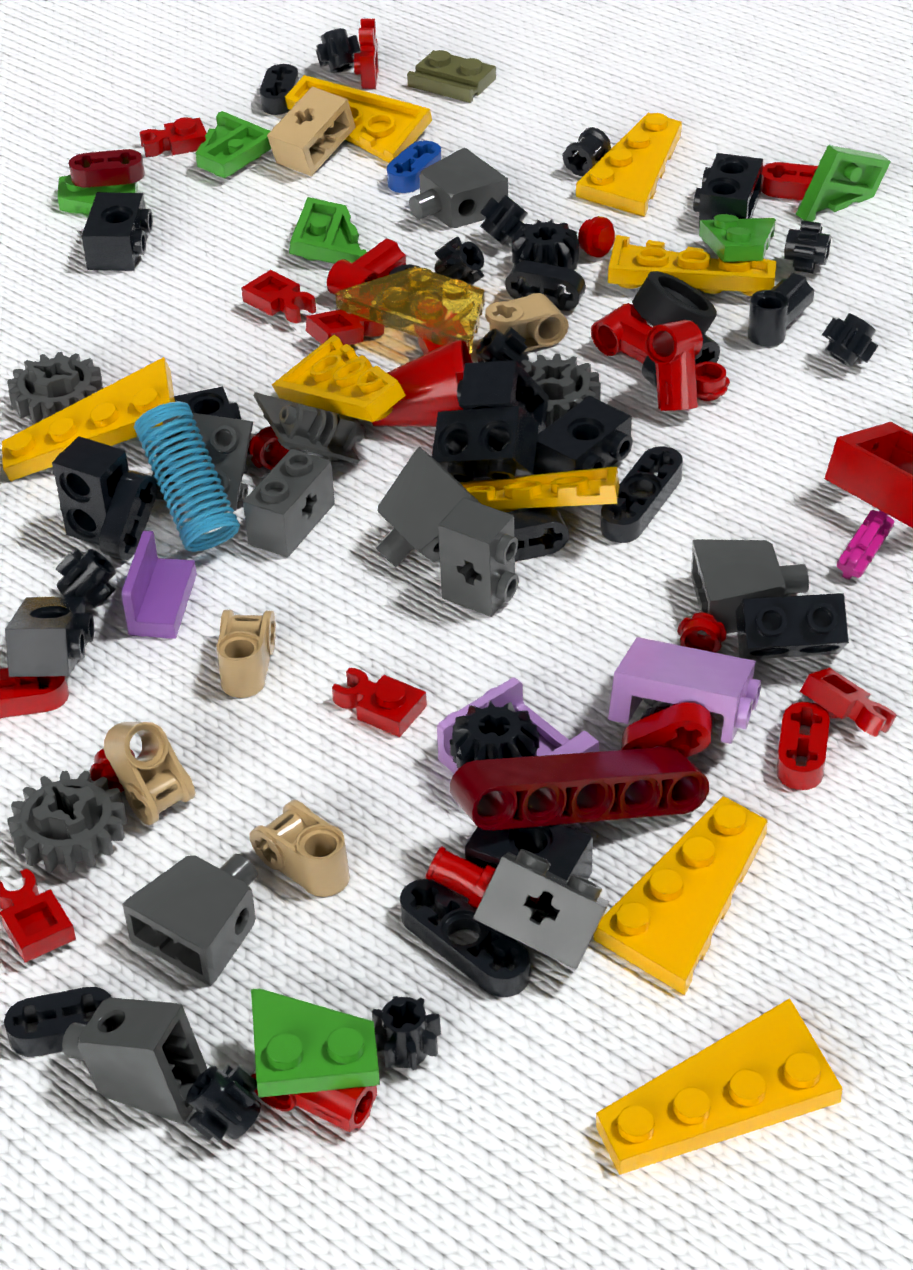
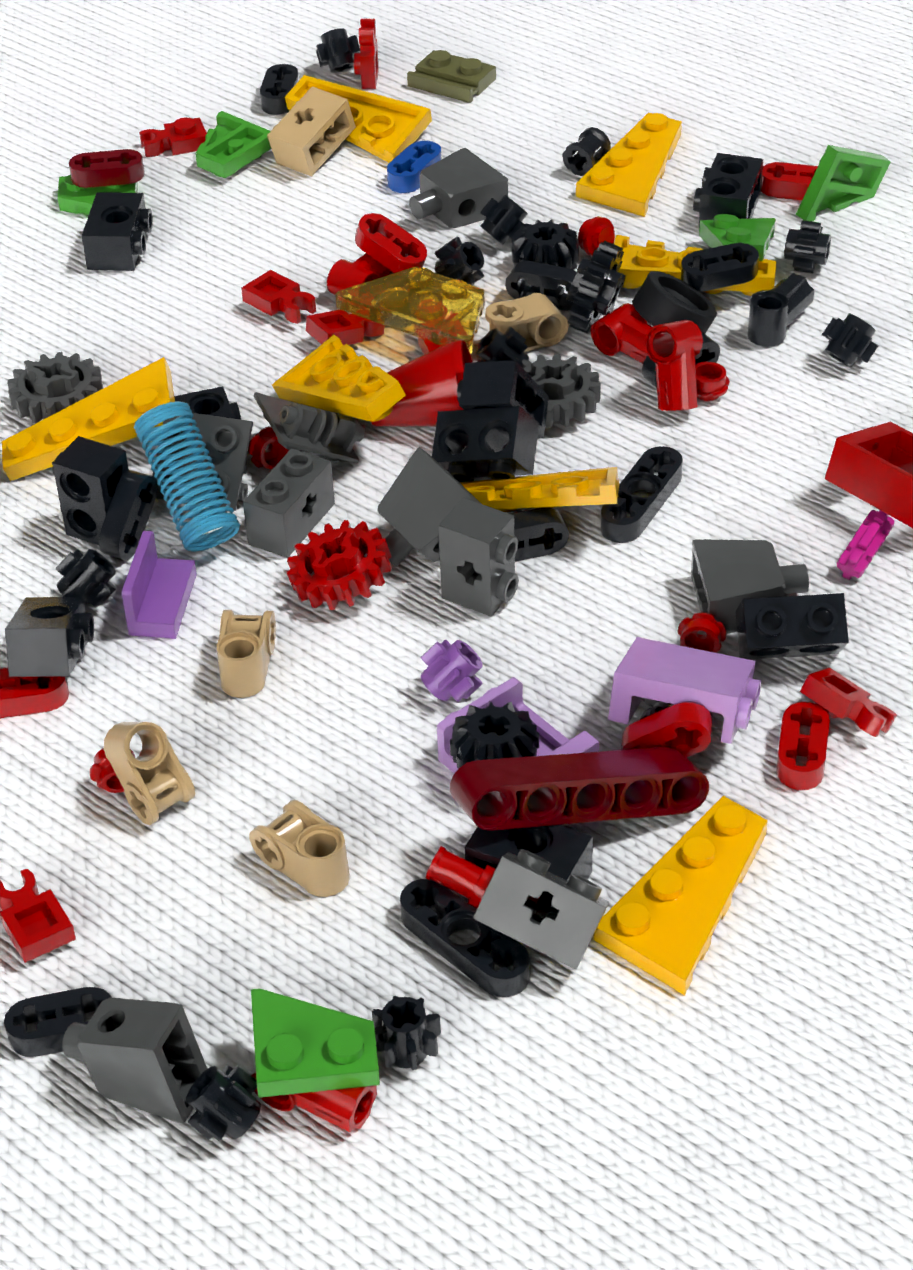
(67, 821): dark grey gear -> none
(195, 914): dark grey torso -> none
(325, 233): bright green wing -> none
(339, 564): none -> red gear
(383, 704): red plate -> none
(389, 243): none -> red beam
(451, 670): none -> medium lavender gear
(584, 439): black brick -> none
(595, 286): none -> black gear
(720, 266): none -> black beam
(724, 1091): yellow wing -> none

